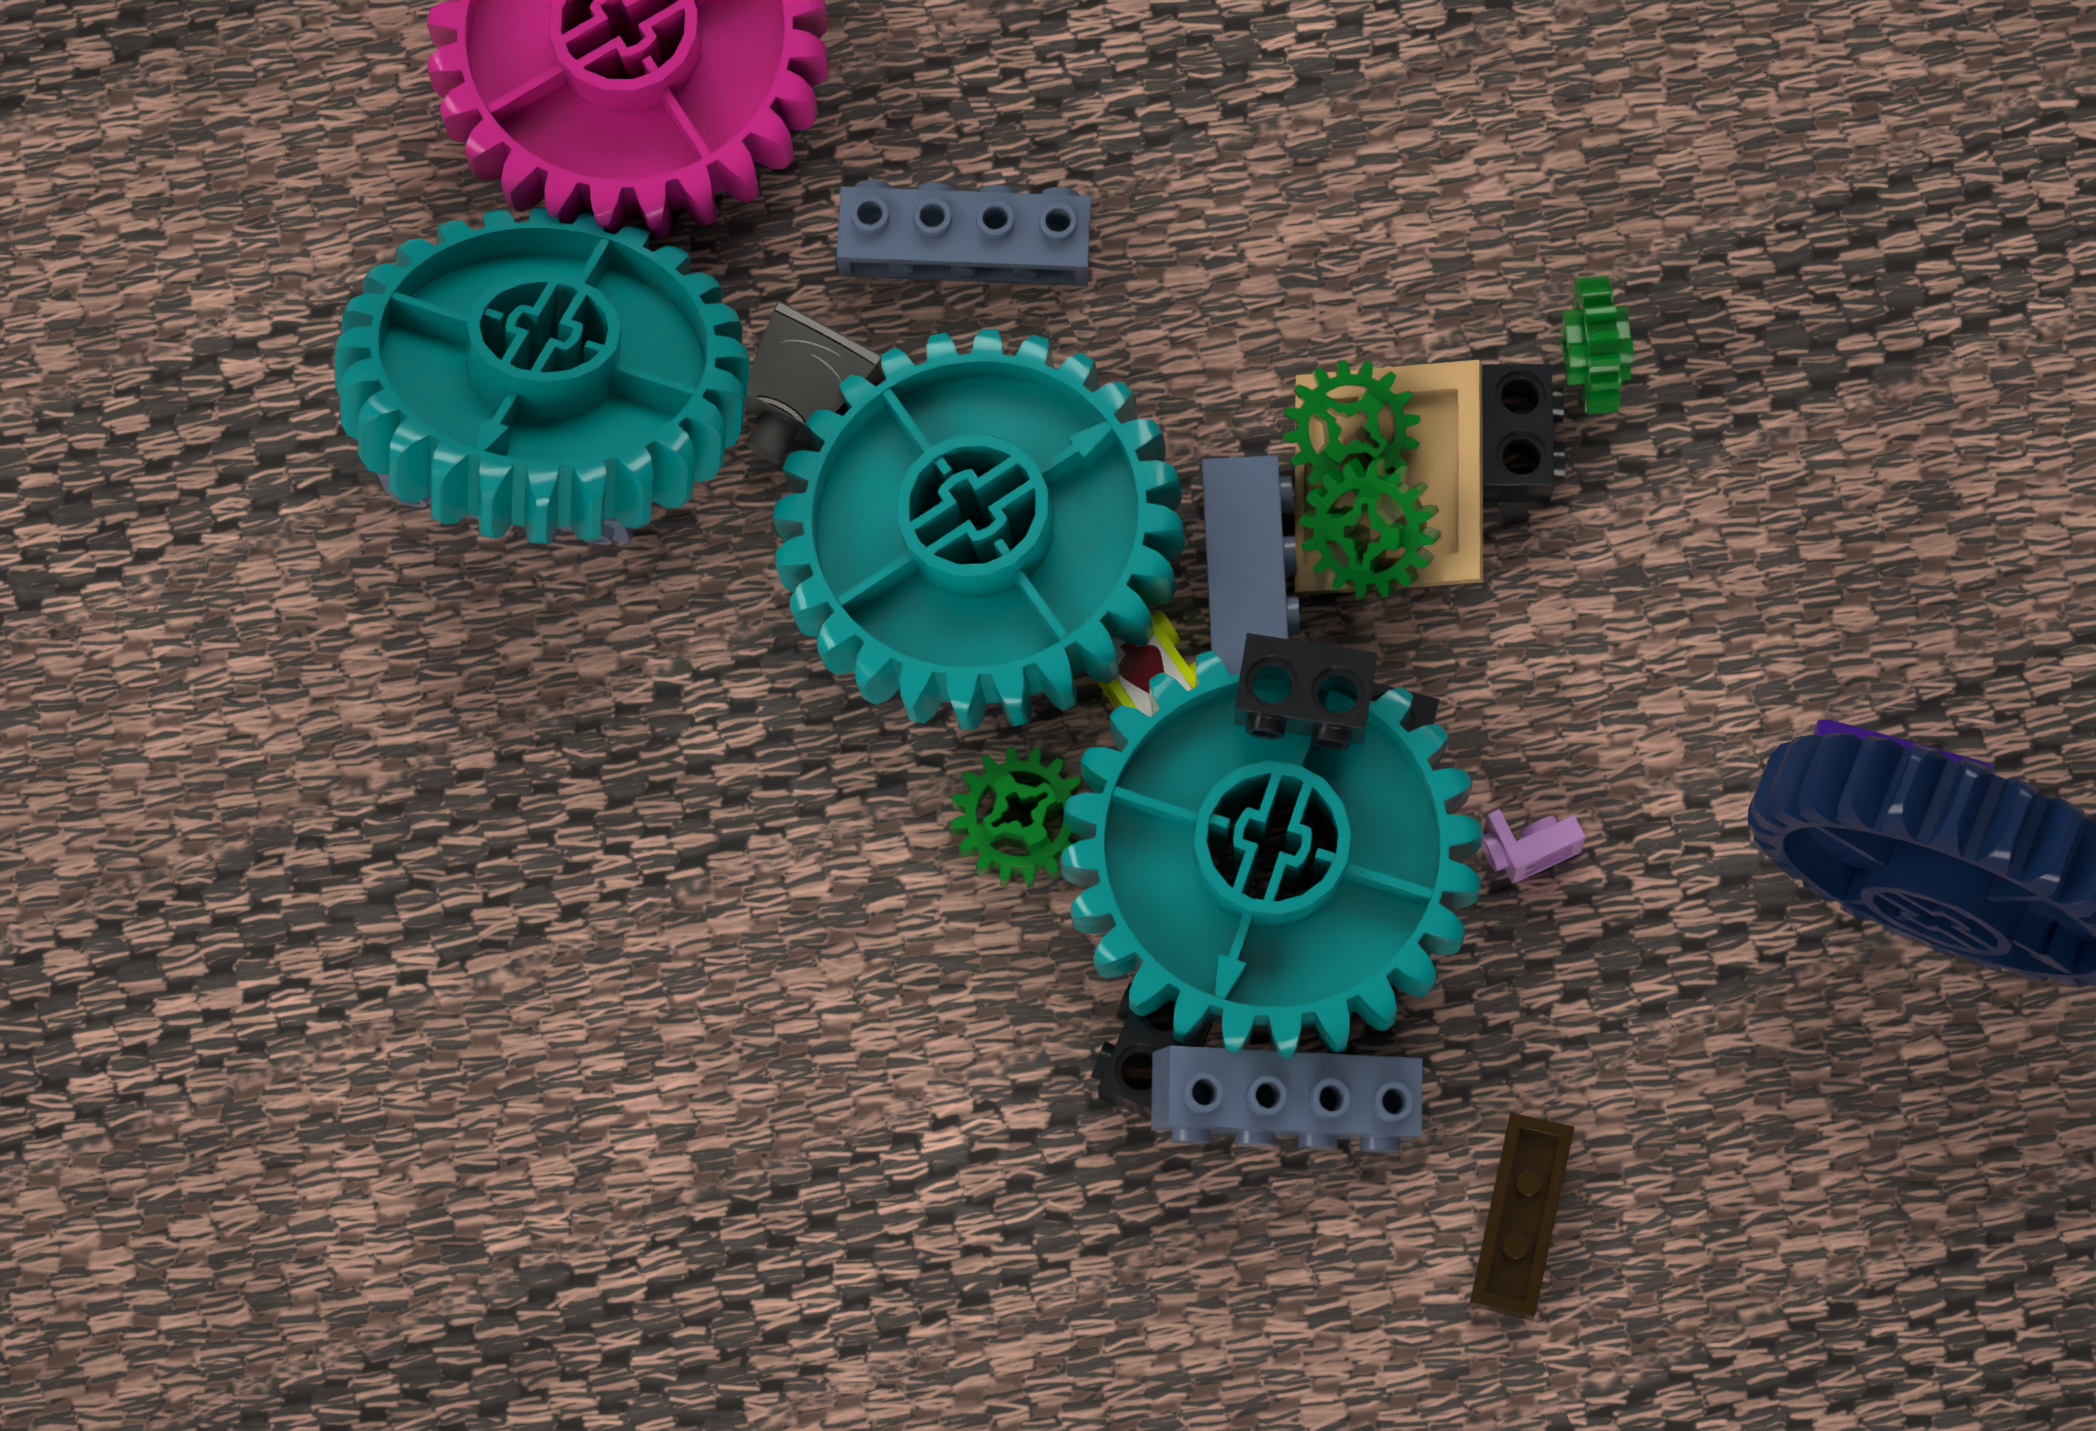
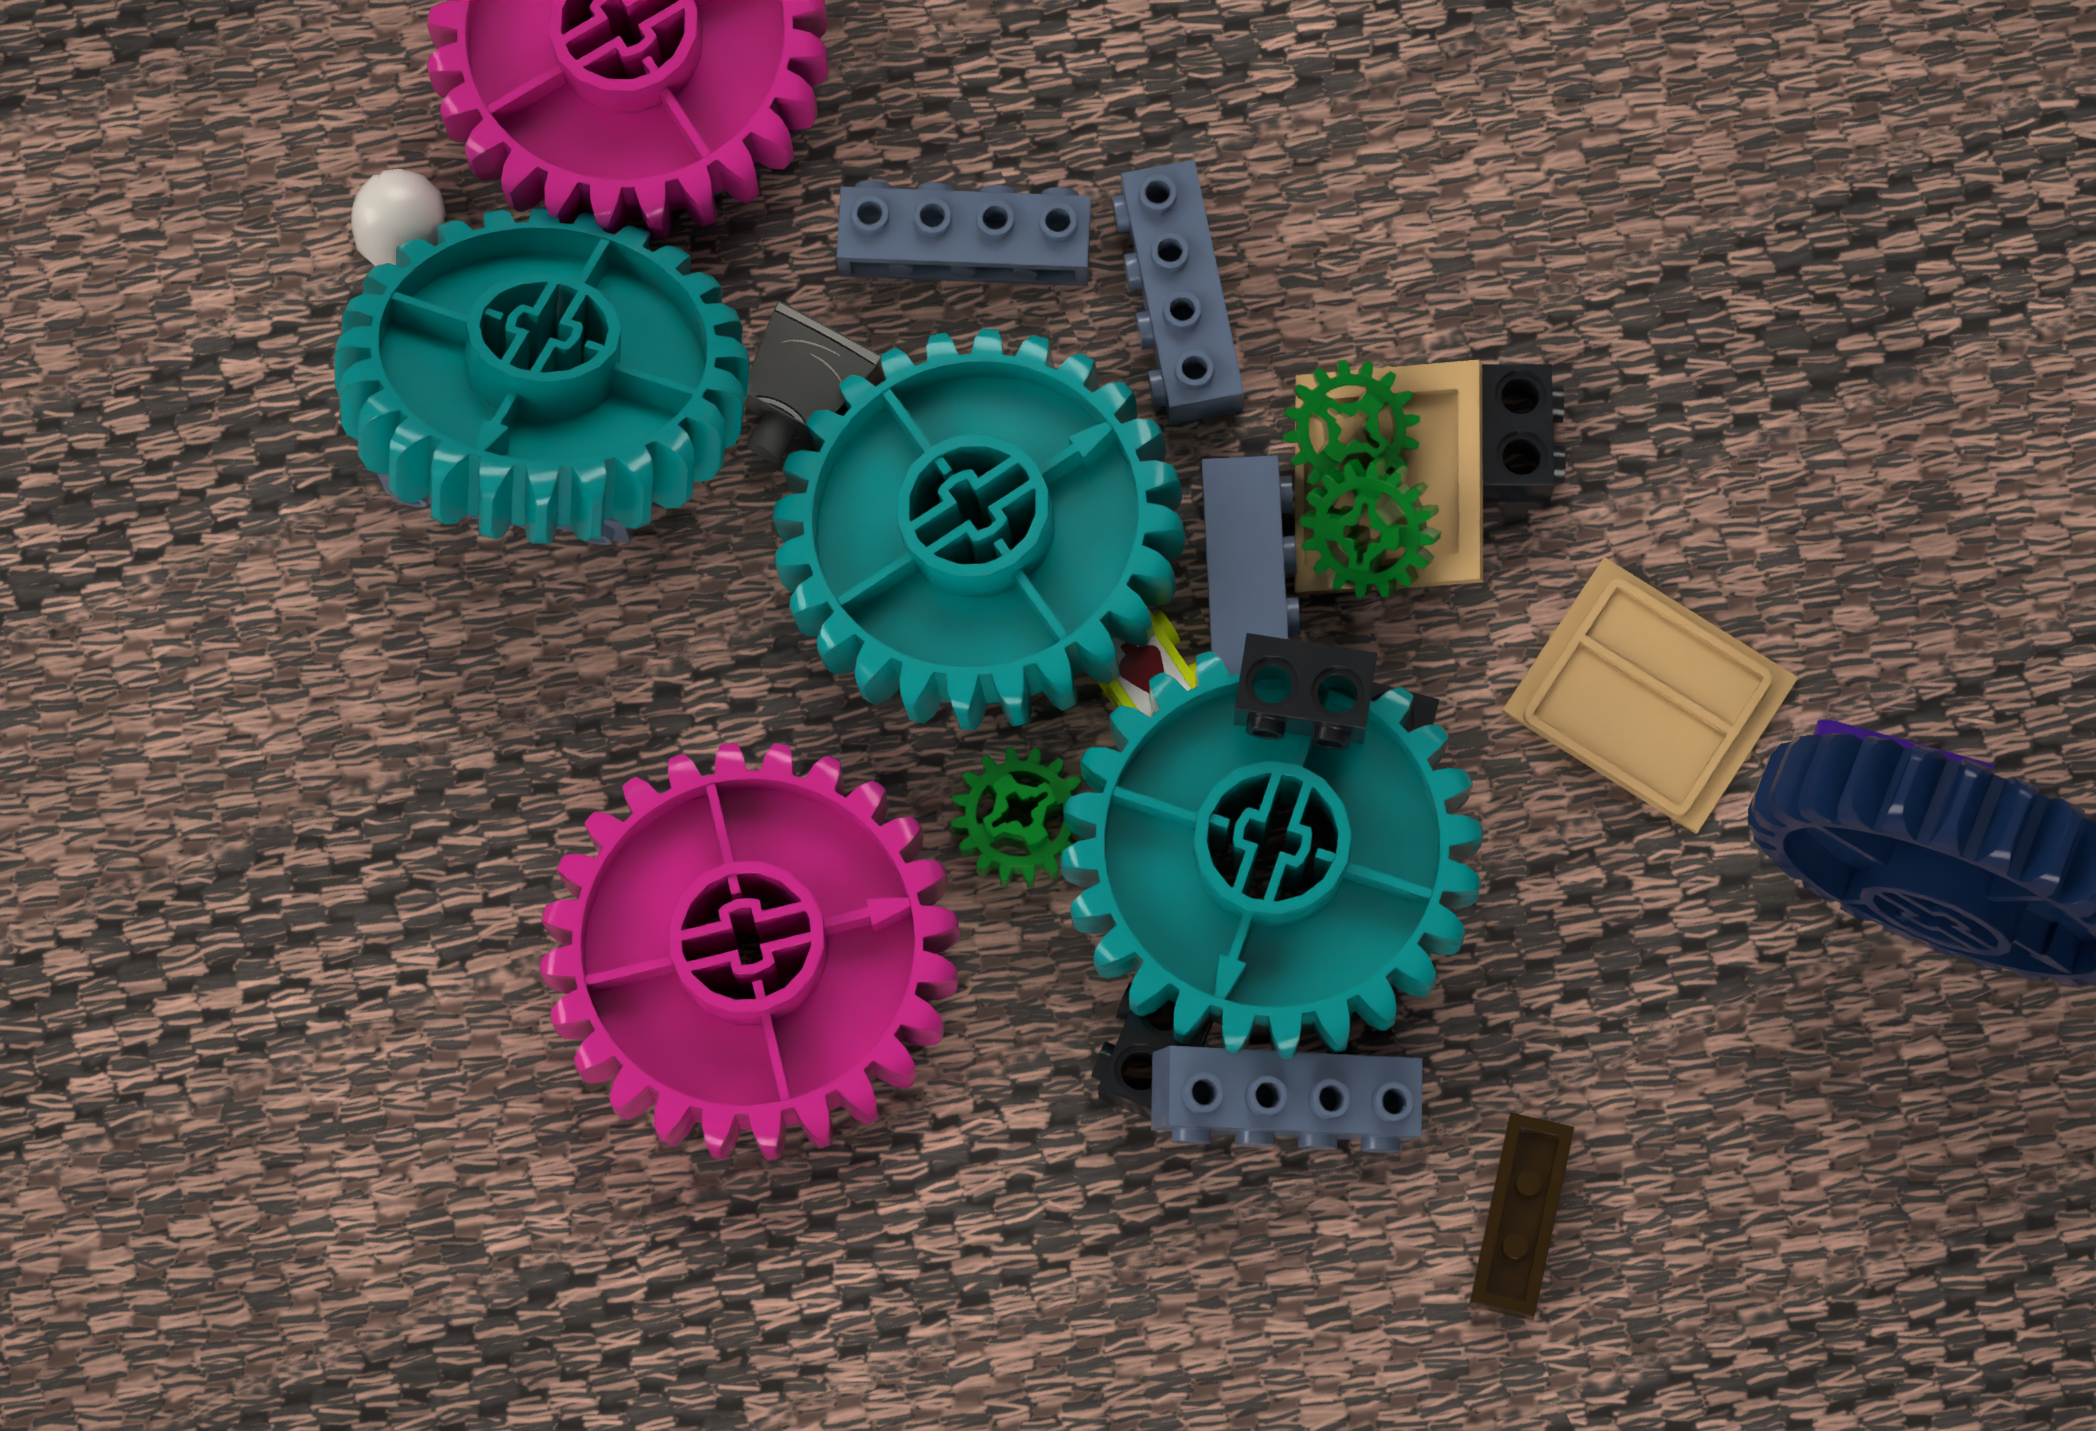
(393, 210): none -> white hair
(650, 968): none -> dark pink gear
(1180, 293): none -> sand blue brick
(1541, 844): lavender bracket -> none
(1596, 344): green gear -> none
(1650, 695): none -> tan piece

